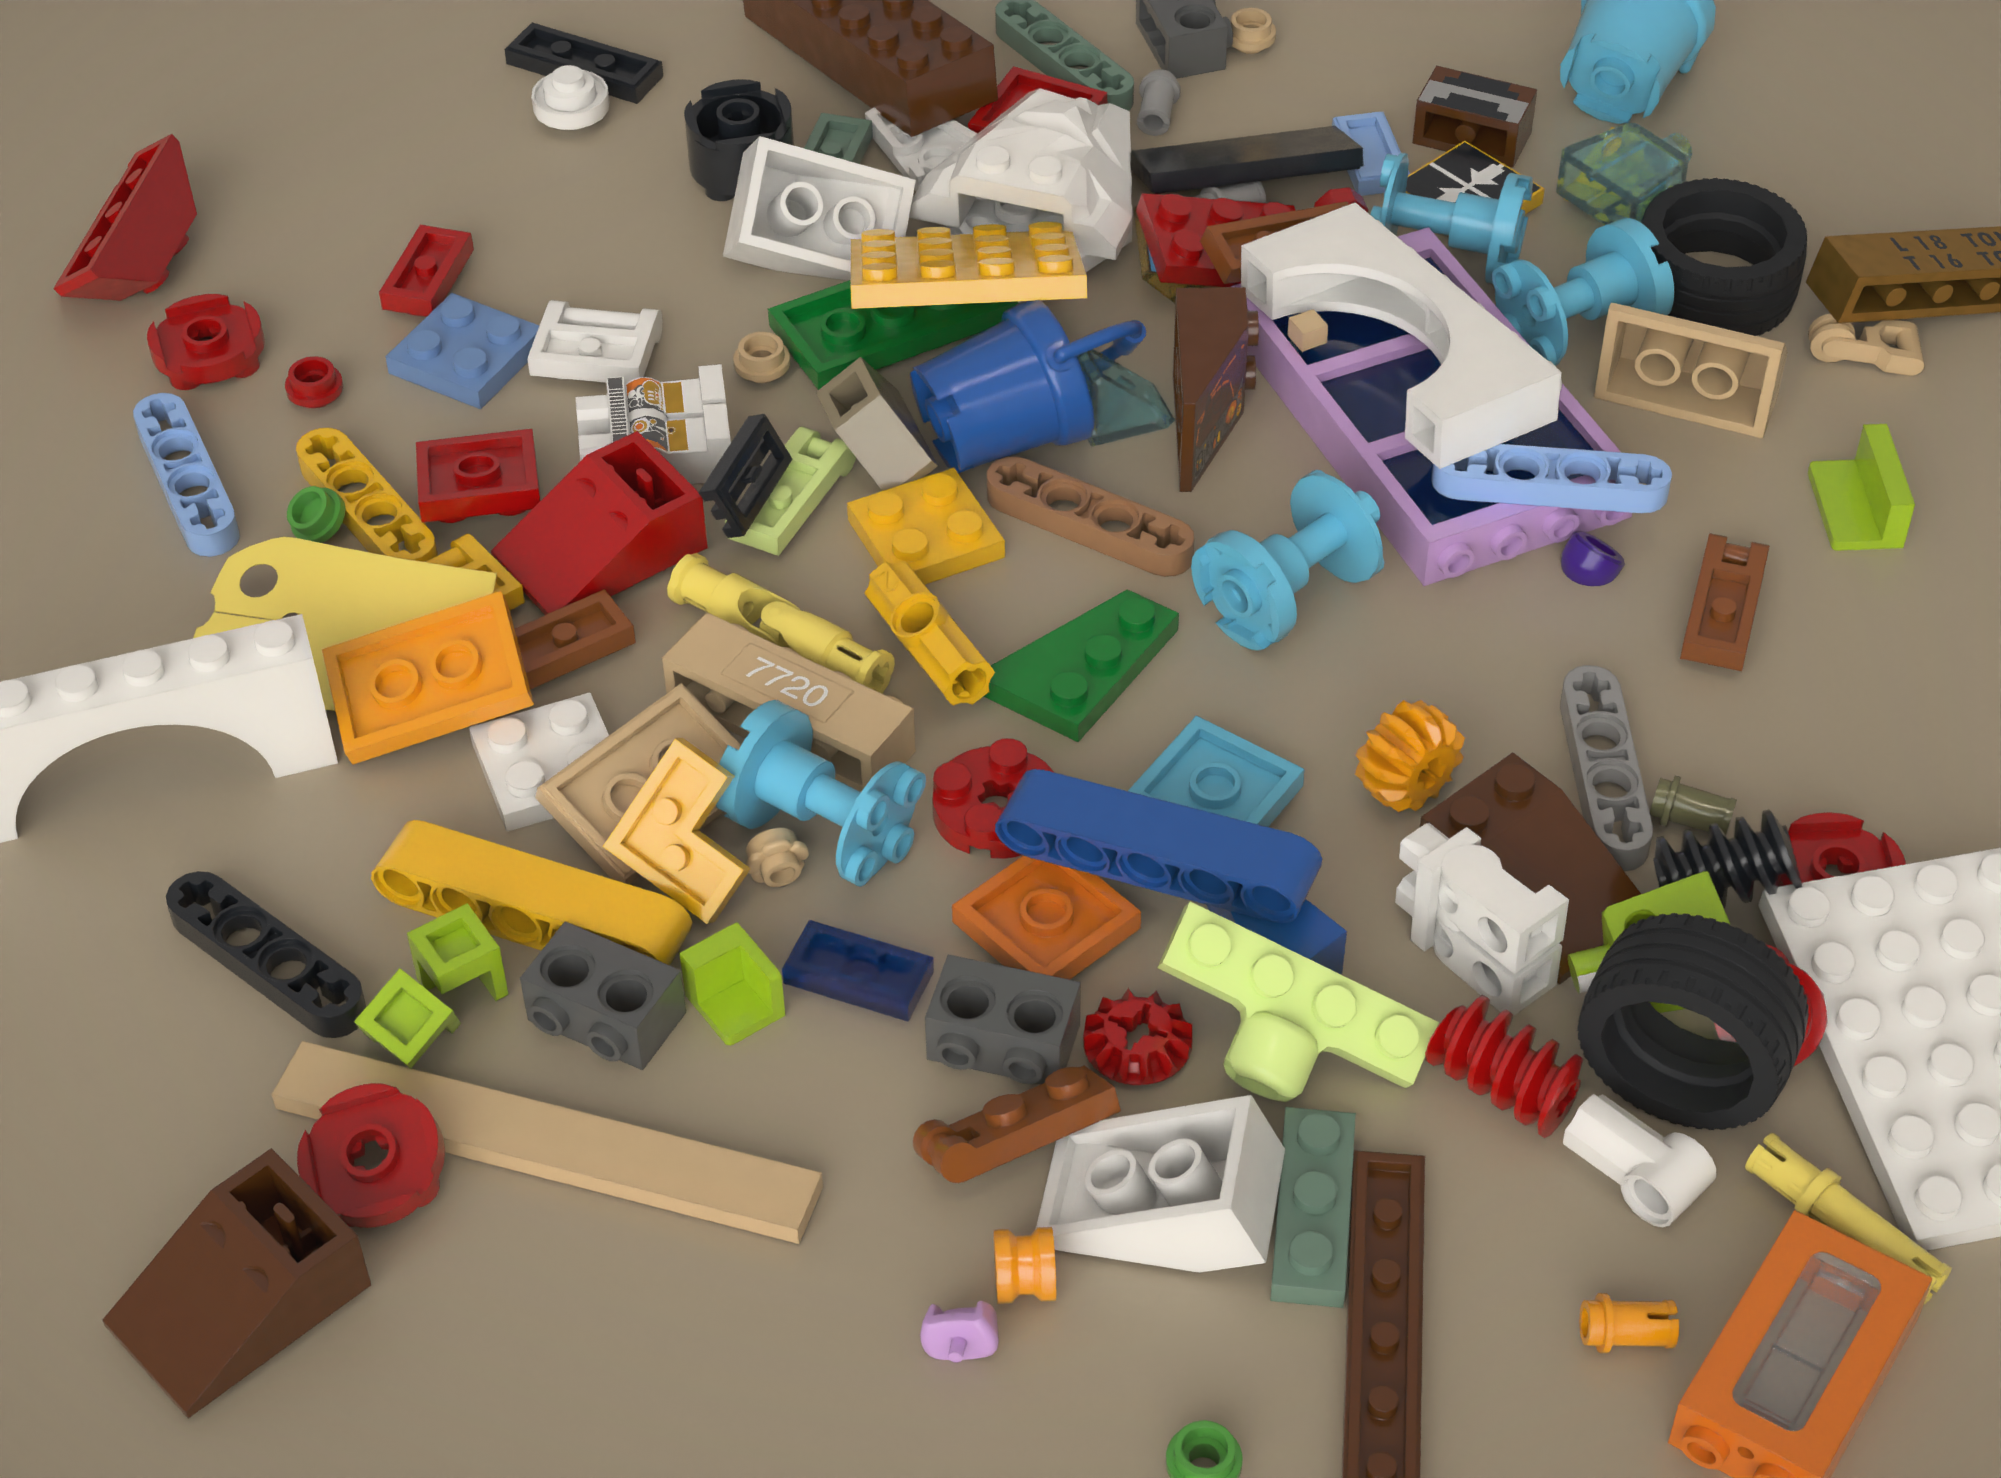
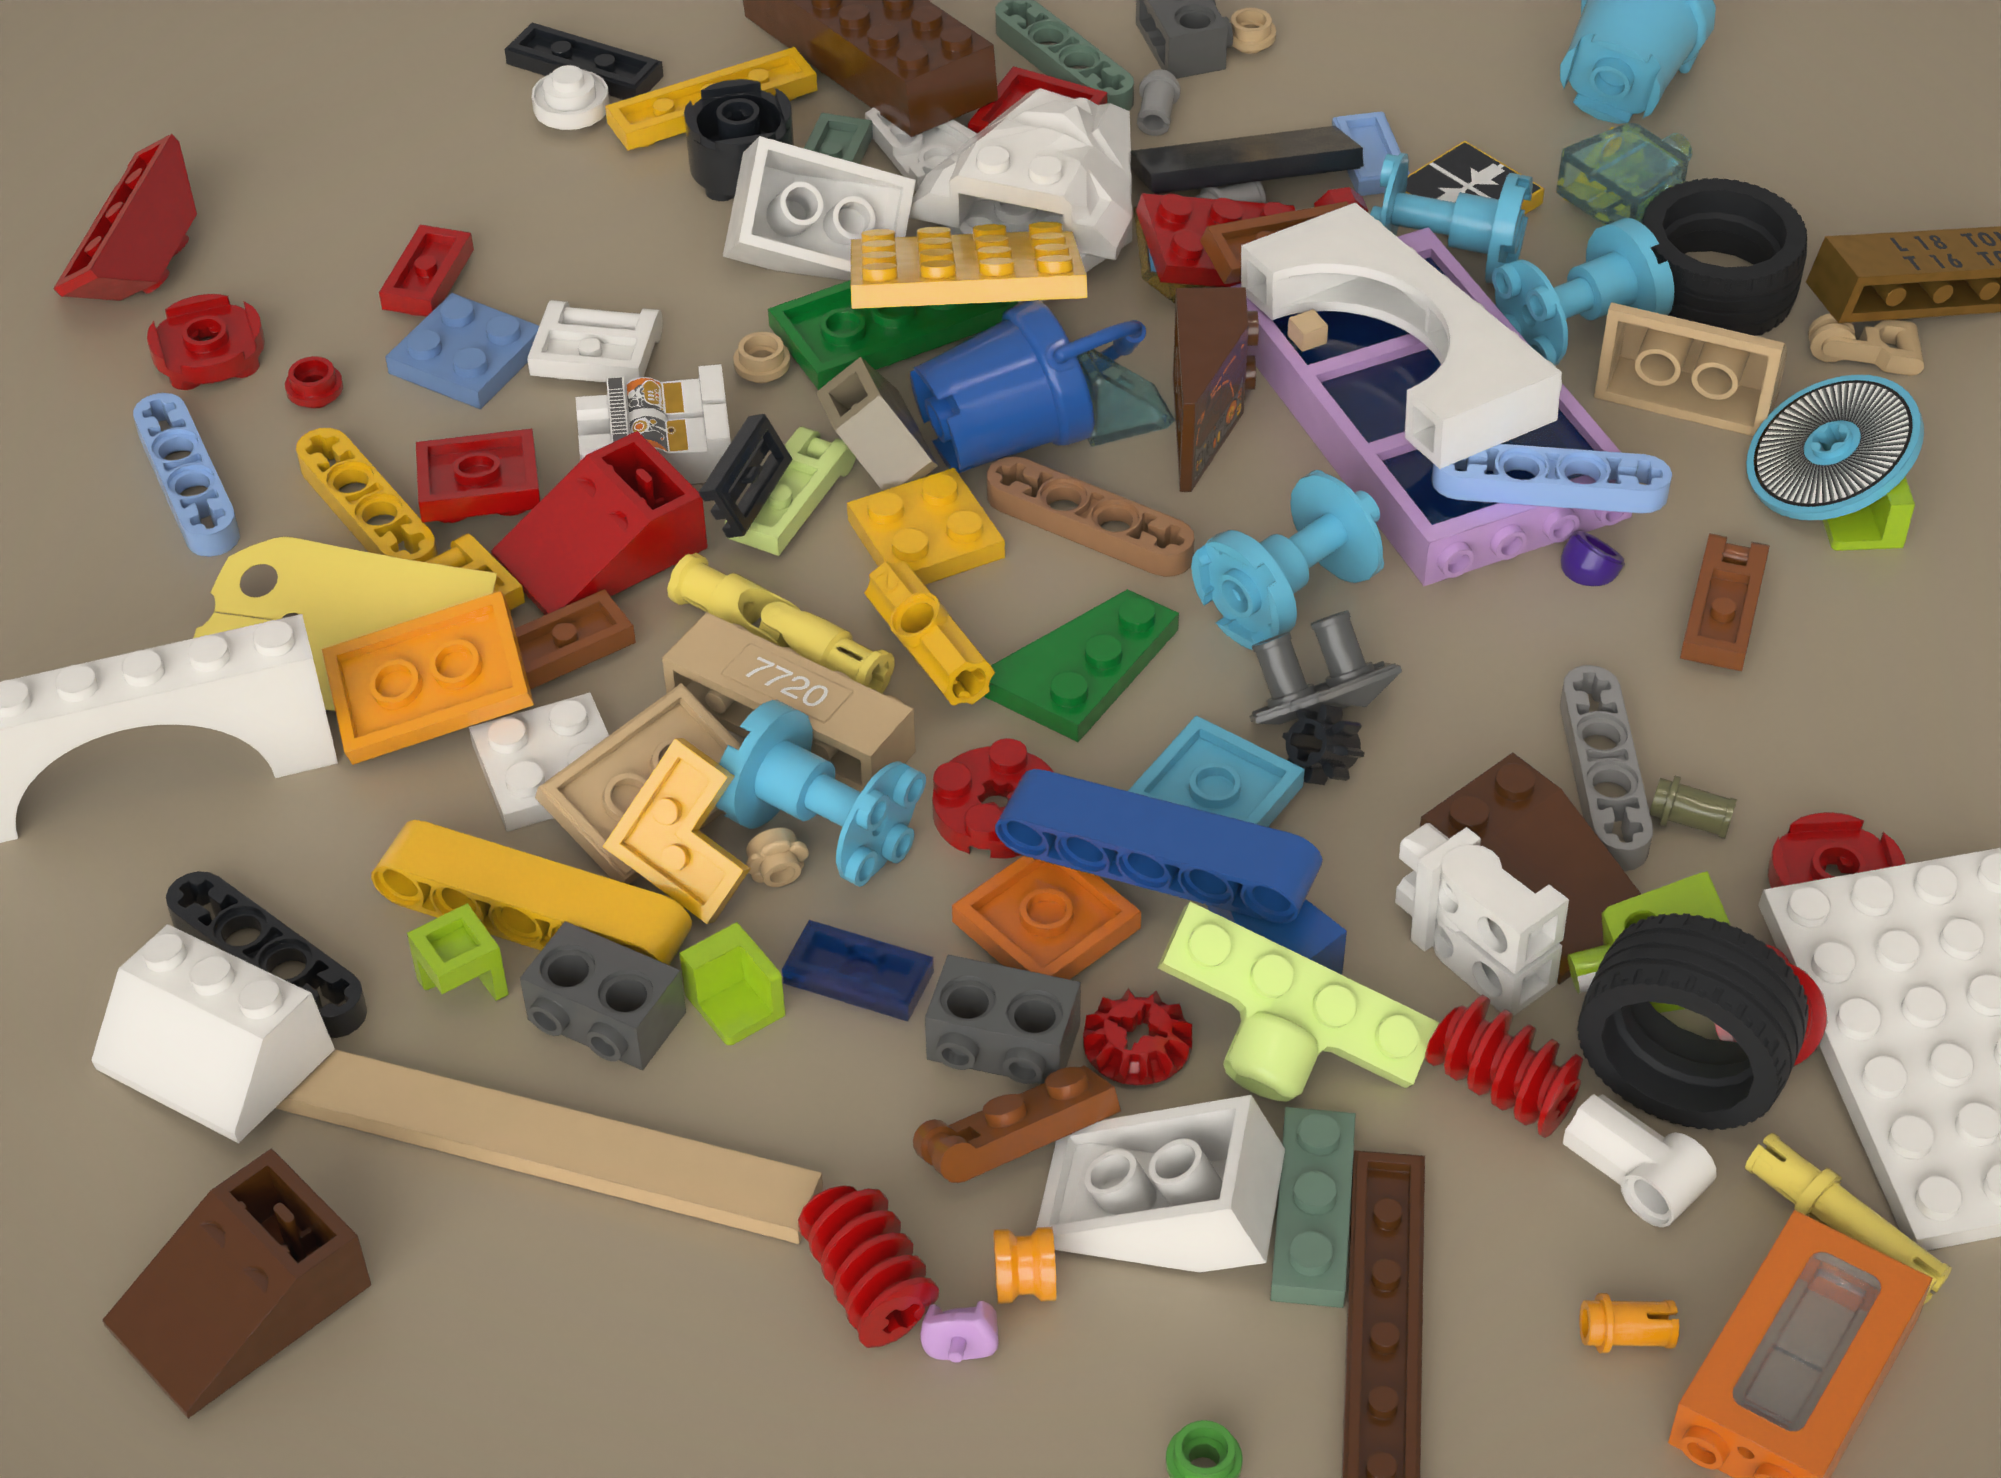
(208, 1033): none -> white slope
(315, 513): bright green plate -> none
(402, 1180): red plate -> none
(406, 1018): lime panel -> none
(660, 113): none -> yellow plate
(868, 1262): none -> red piece
(1323, 744): none -> black gear
(1350, 679): none -> dark grey connector
(1409, 755): light orange gear -> none
(1475, 110): reddish brown brick -> none
(1732, 861): black piece -> none
(1835, 447): none -> piece

